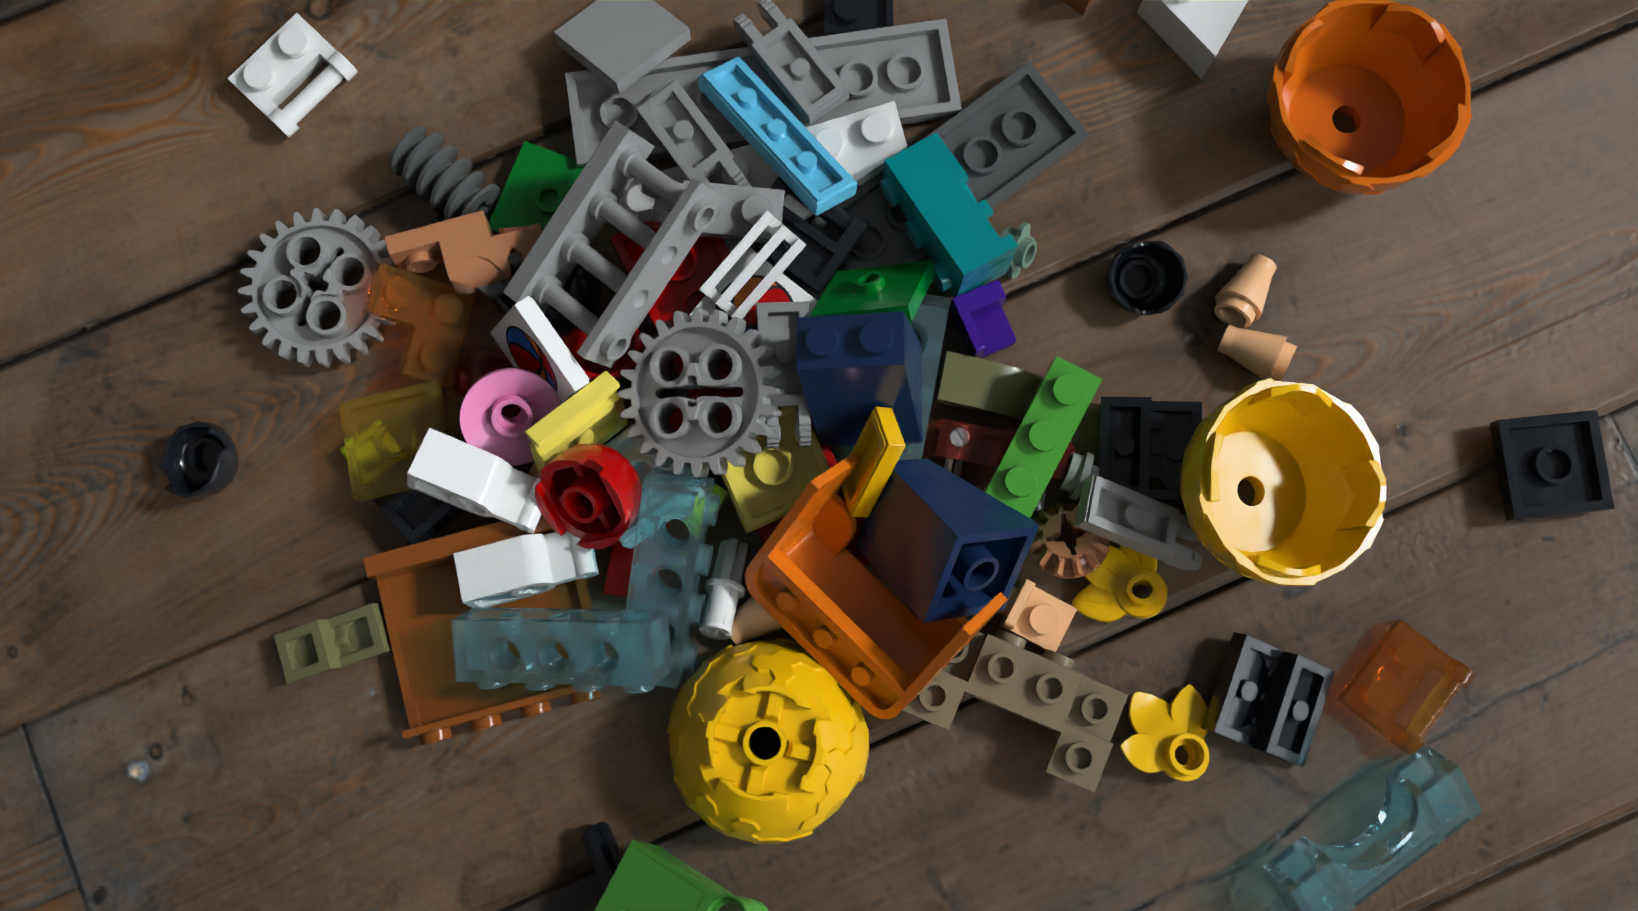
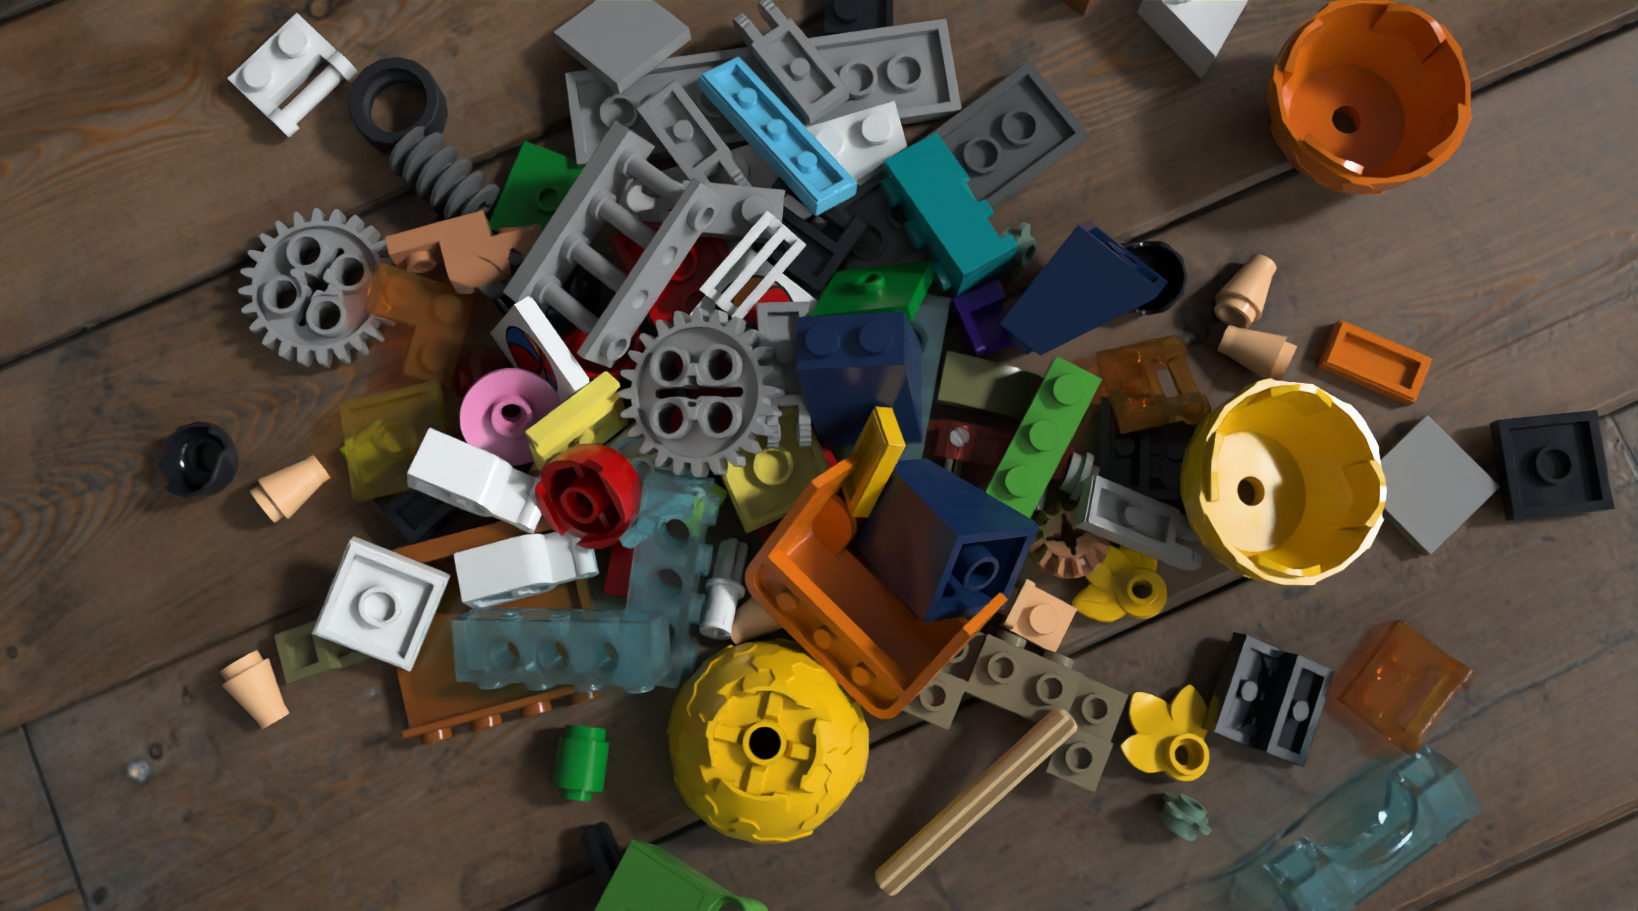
(255, 688): none -> light nougat cone
(289, 488): none -> light nougat cone
(381, 603): none -> white tile
(382, 75): none -> black tyre
(580, 762): none -> green brick
(975, 800): none -> tan axle
(1079, 290): none -> dark blue slope
(1137, 391): none -> clear orange plate
(1184, 816): none -> sand green plate
(1375, 362): none -> orange tile
(1431, 485): none -> light grey tile

